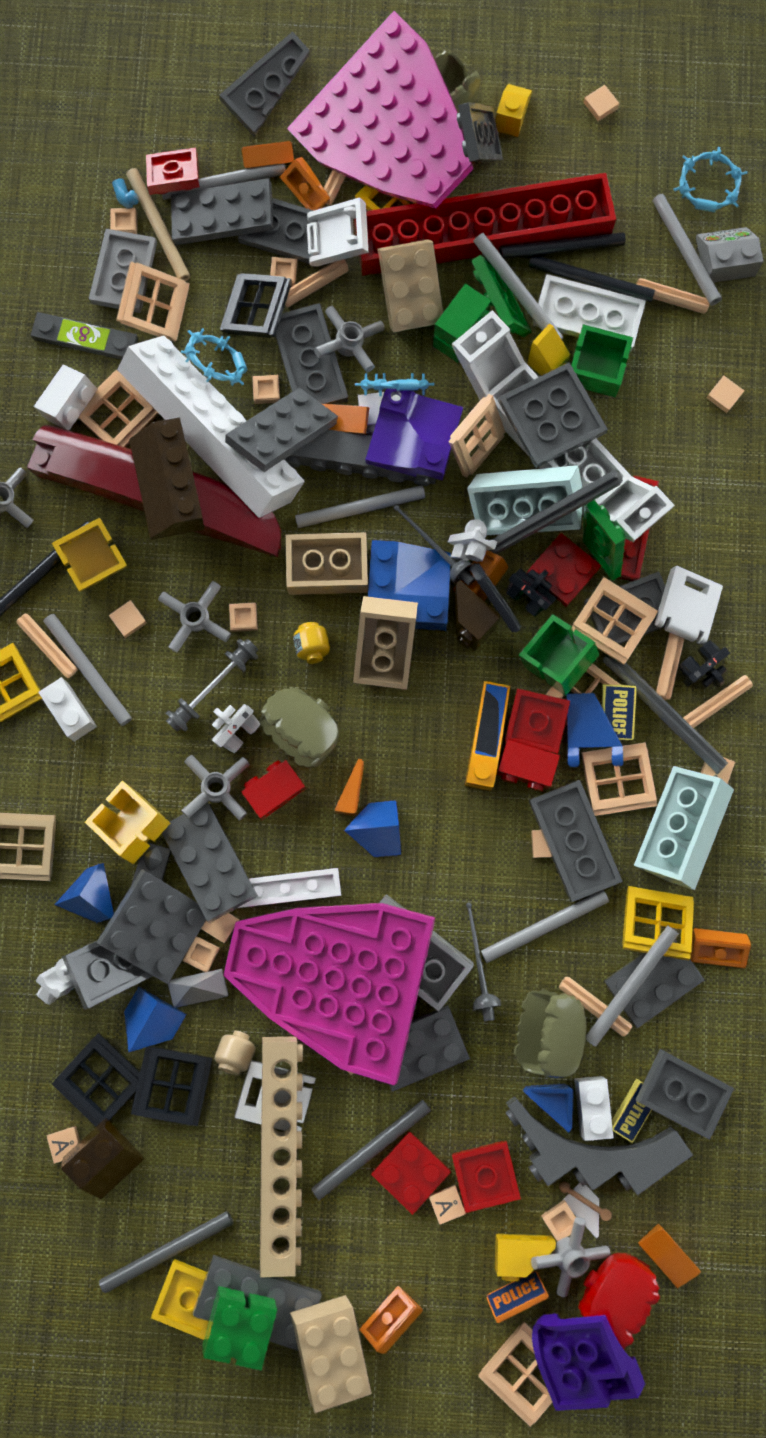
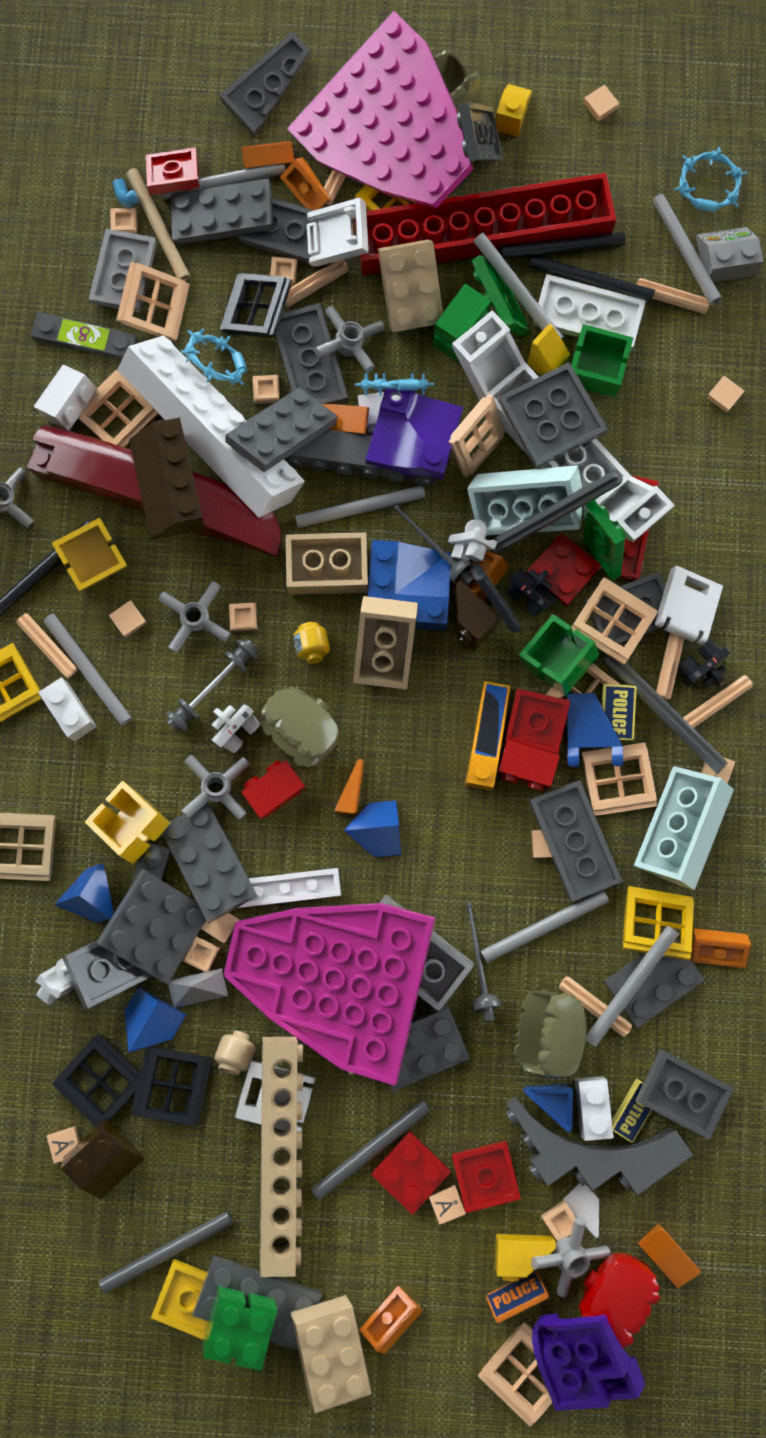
(604, 1213): medium nougat hinge -> none

